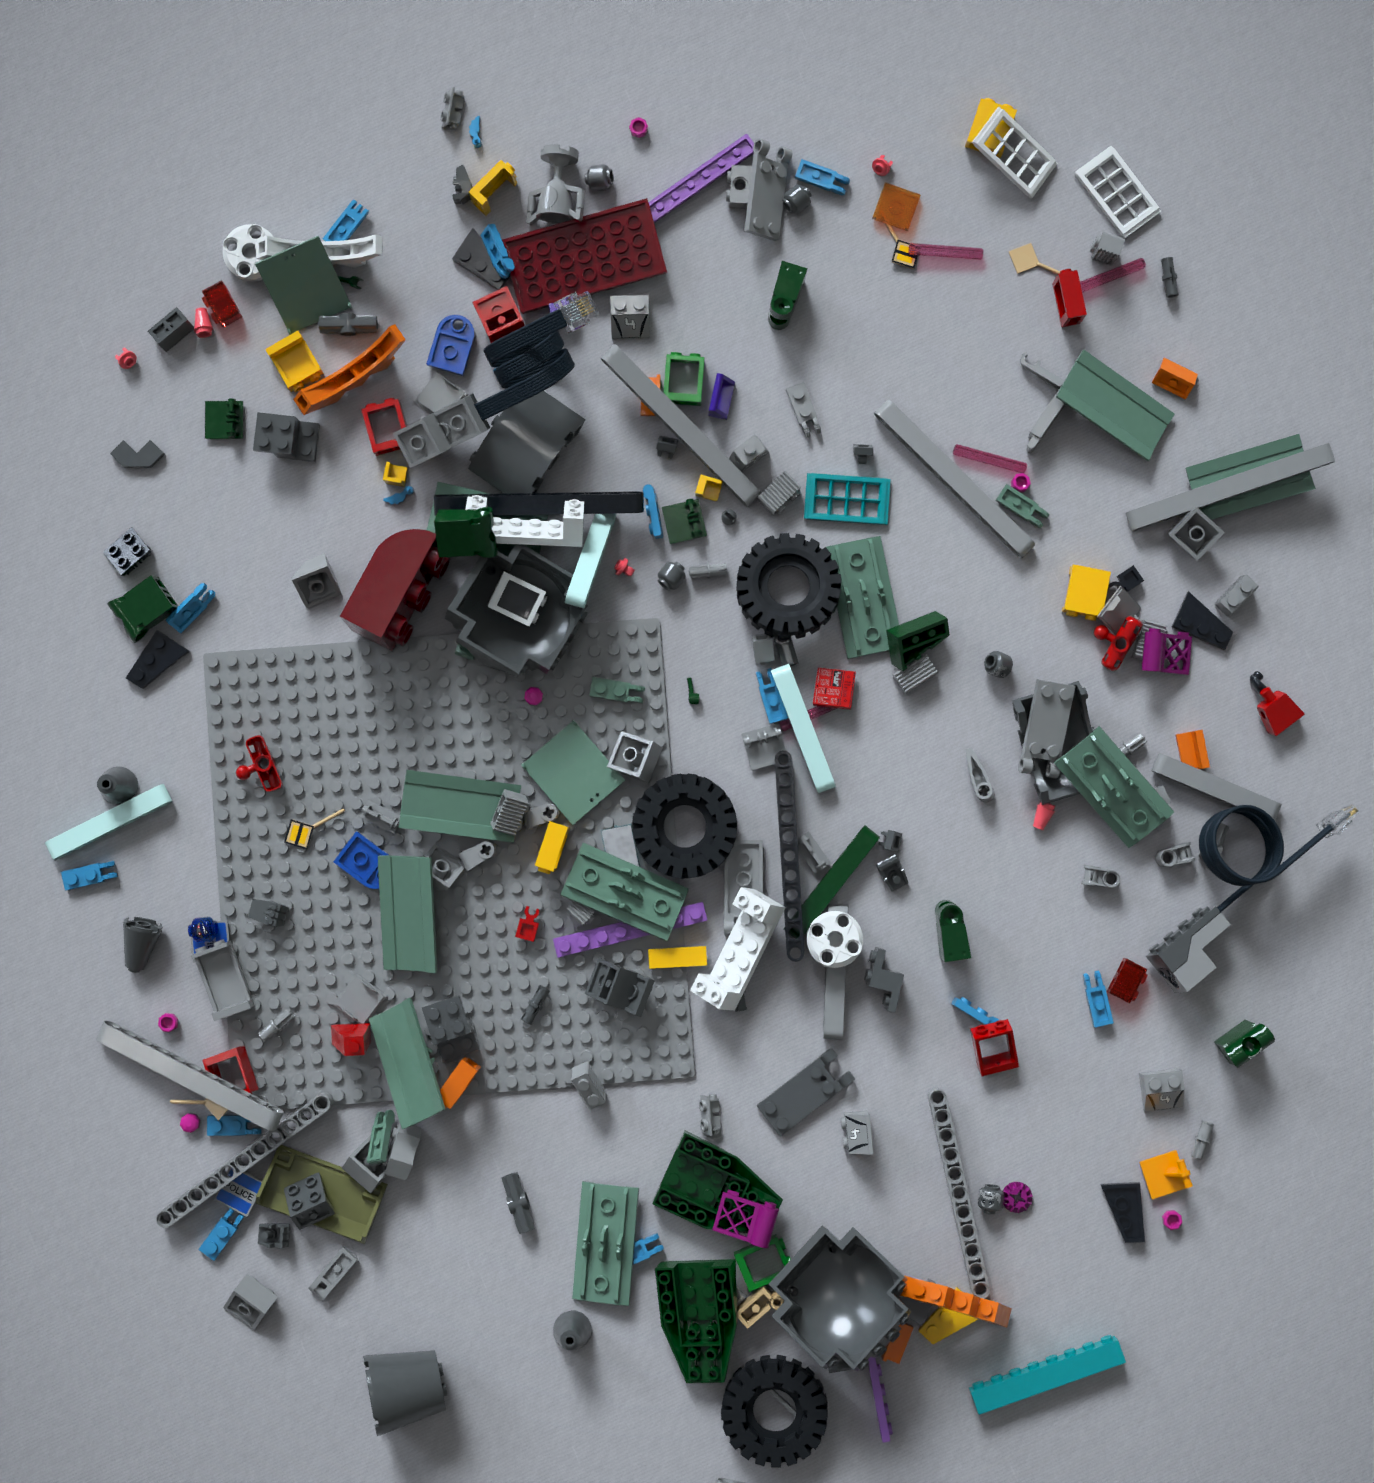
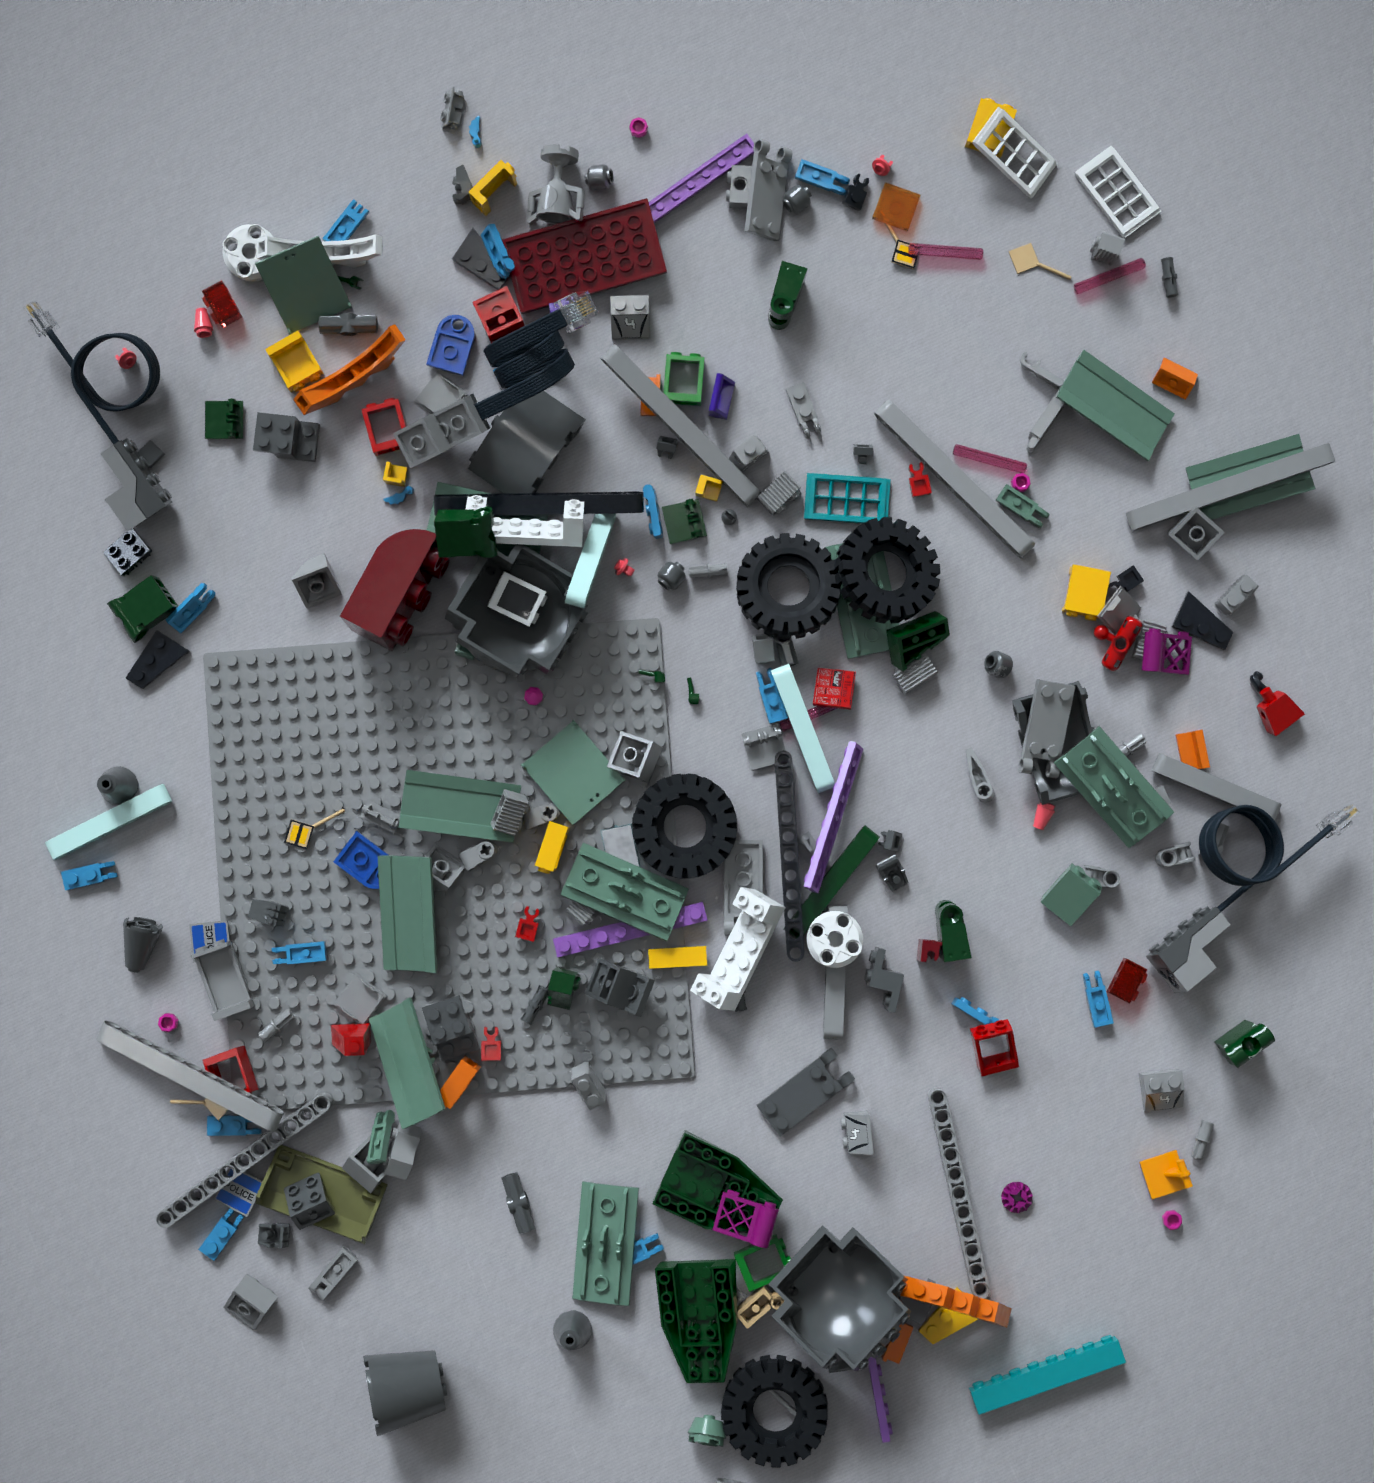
(141, 489): none -> piece
(171, 329): dark grey hinge -> none
(190, 1122): dark pink tile -> none
(203, 929): clear blue head -> none
(270, 773): red piece -> none
(302, 953): none -> dark azure hinge
(491, 1049): none -> red plate
(562, 987): none -> dark green wedge
(614, 690): sand green hinge -> none
(659, 676): none -> dark green hand
(707, 1431): none -> sand green cone
(709, 1123): light grey hinge -> none
(833, 817): none -> medium lavender plate
(855, 194): none -> black plate
(894, 538): none -> black tyre
(919, 483): none -> red plate
(929, 948): none -> dark red hinge
(991, 1198): dark grey head -> none
(1069, 298): red window -> none
(1071, 894): none -> sand green brick
(1127, 1209): black wing -> none

